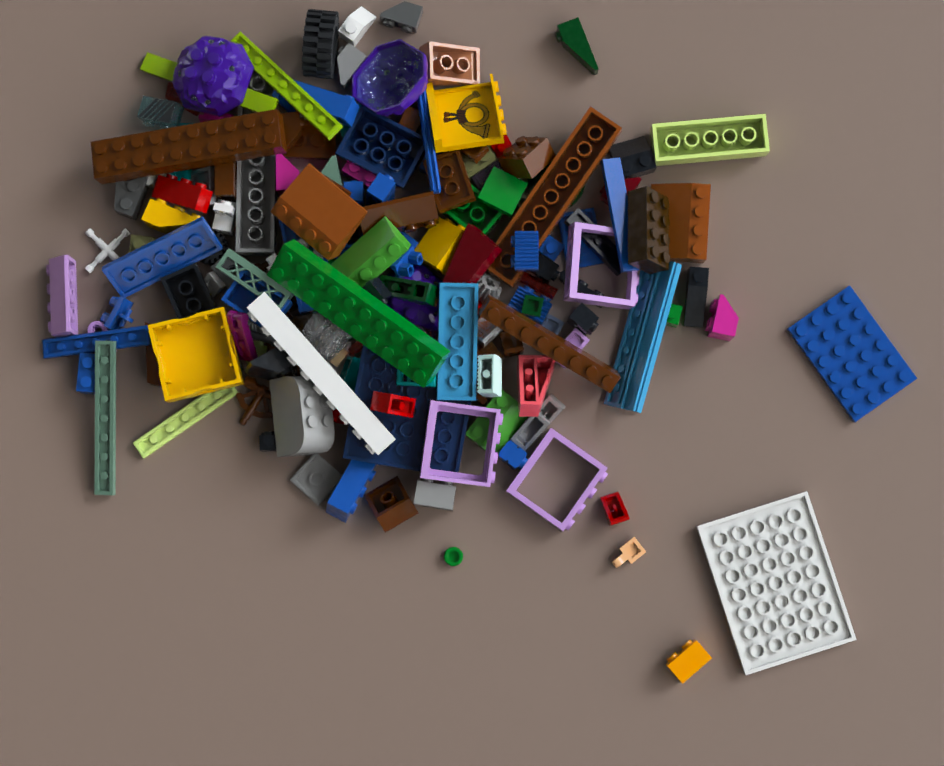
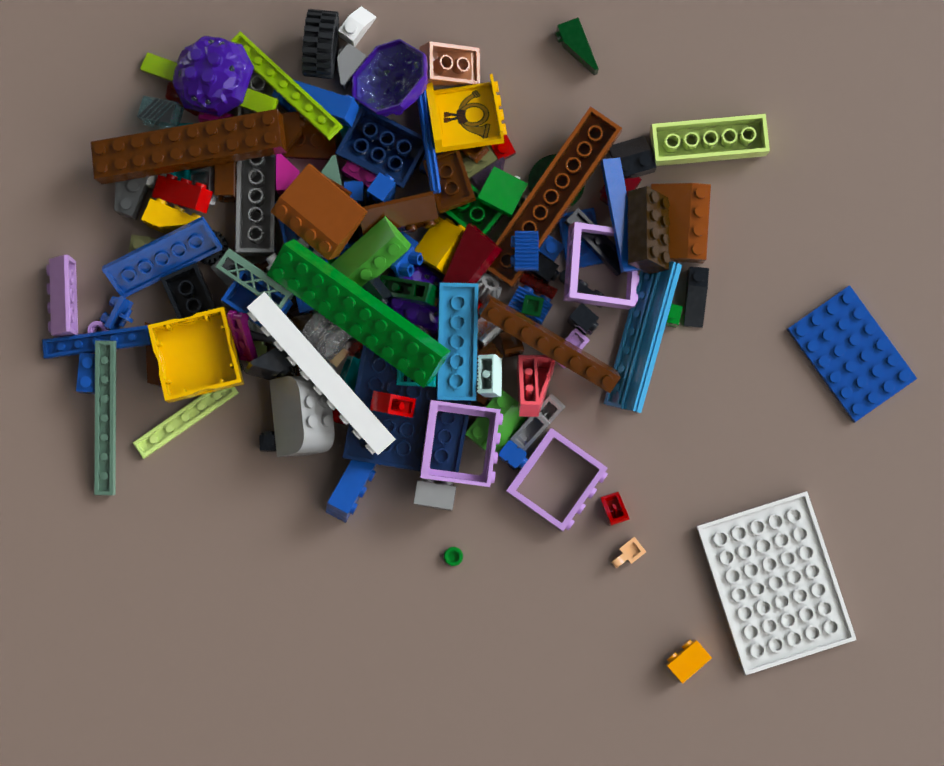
(107, 250): white piece -> none
(214, 283): white plate -> none
(224, 217): white brick -> none
(260, 393): reddish brown piece -> none
(316, 478): light grey tile -> none
(391, 504): reddish brown slope -> none
(404, 16): dark grey slope -> none
(411, 119): reddish brown brick -> none
(527, 157): reddish brown brick -> none
(552, 324): sand blue tile -> none
(723, 320): dark pink slope -> none

